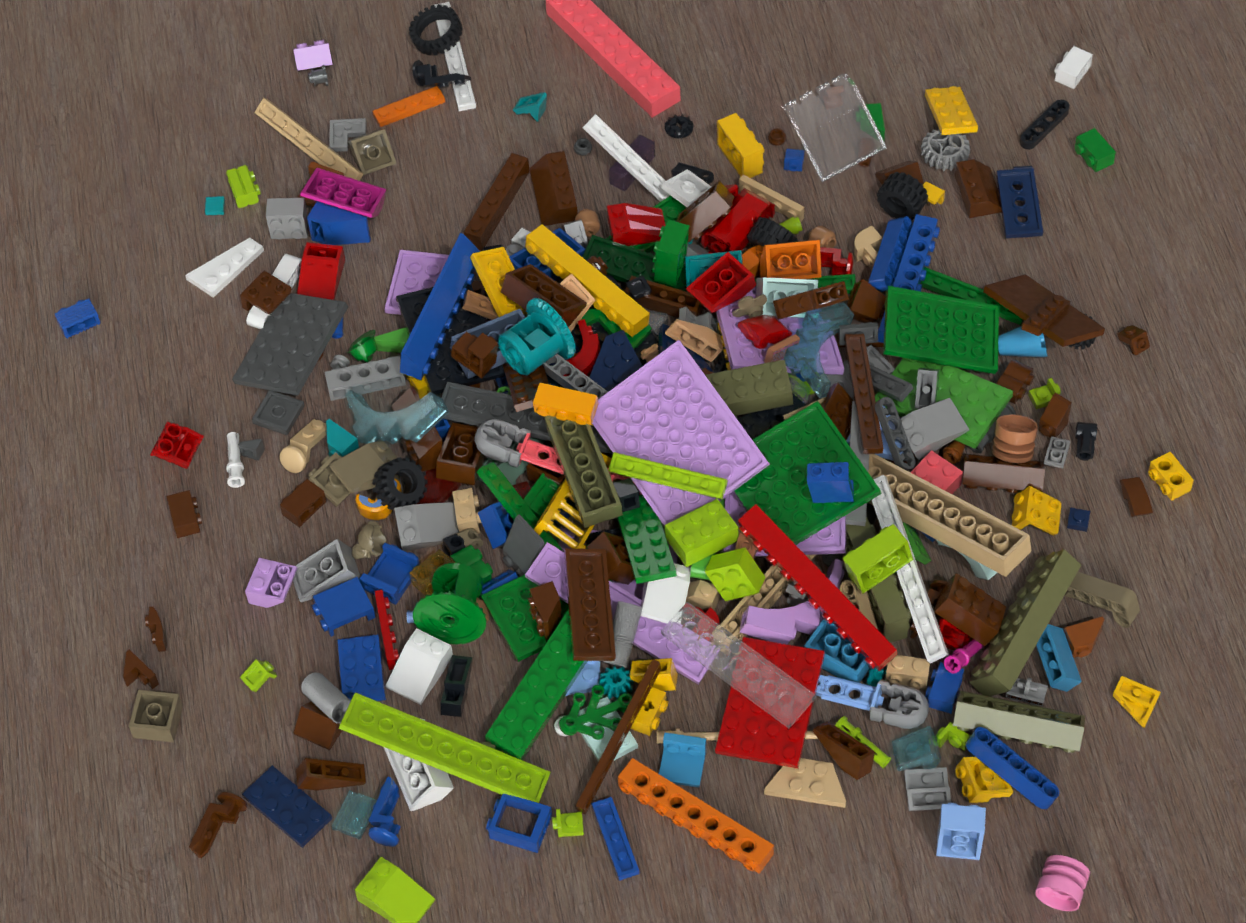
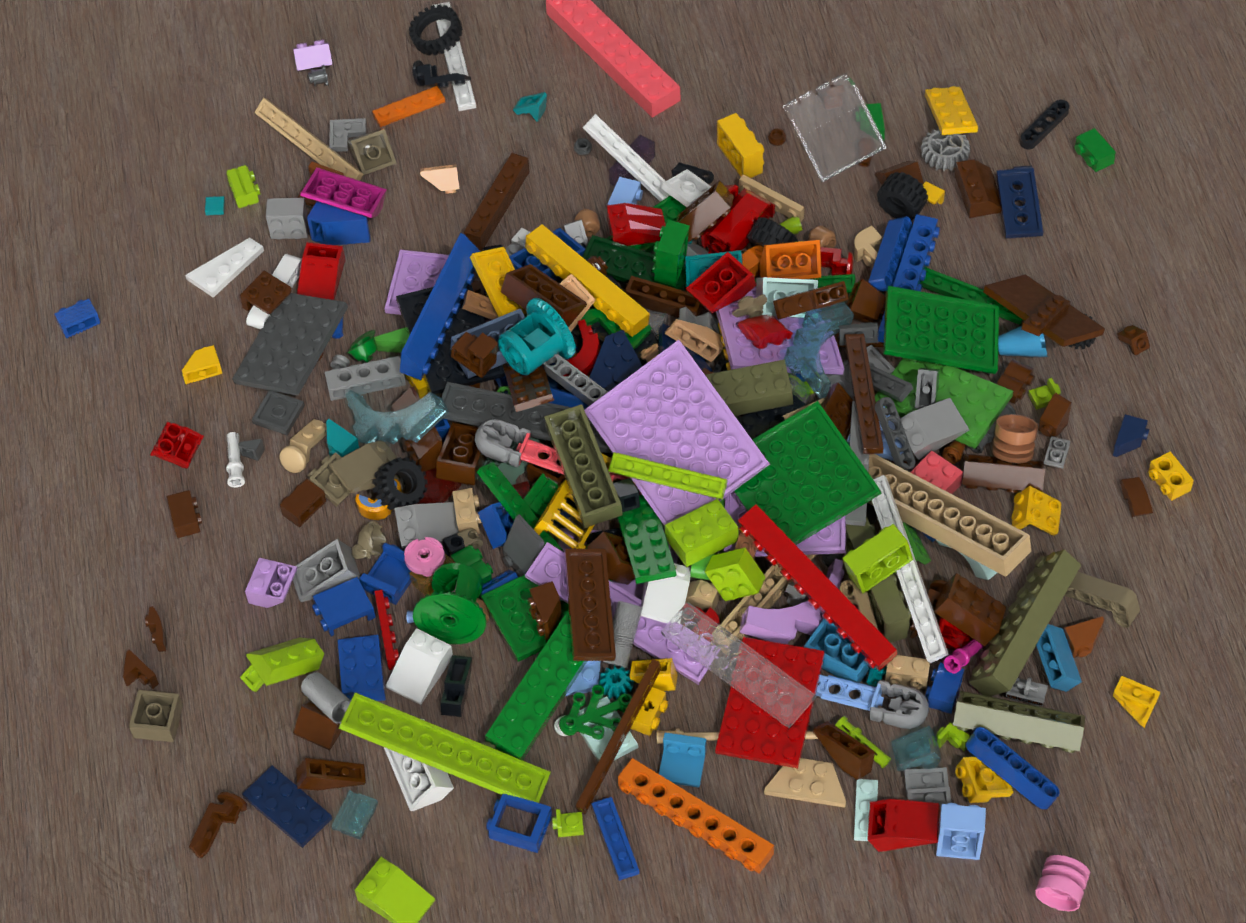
(202, 365): none -> yellow slope
(287, 660): none -> lime slope
(383, 828): blue piece -> none
(427, 565): none -> bright pink plate
(442, 177): none -> light nougat slope
(553, 189): reddish brown slope -> none
(565, 404): light orange brick -> none
(626, 192): none -> light blue brick
(638, 287): black tile -> none
(675, 131): black gear -> none
(778, 350): nougat tile -> none
(794, 160): blue bracket -> none
(830, 482): blue panel -> none
(865, 793): none -> light aqua plate
(902, 824): none -> red slope
(1073, 67): white brick -> none
(1078, 519): dark blue plate -> none
(1086, 437): black piece -> none
(1131, 435): none -> dark blue slope

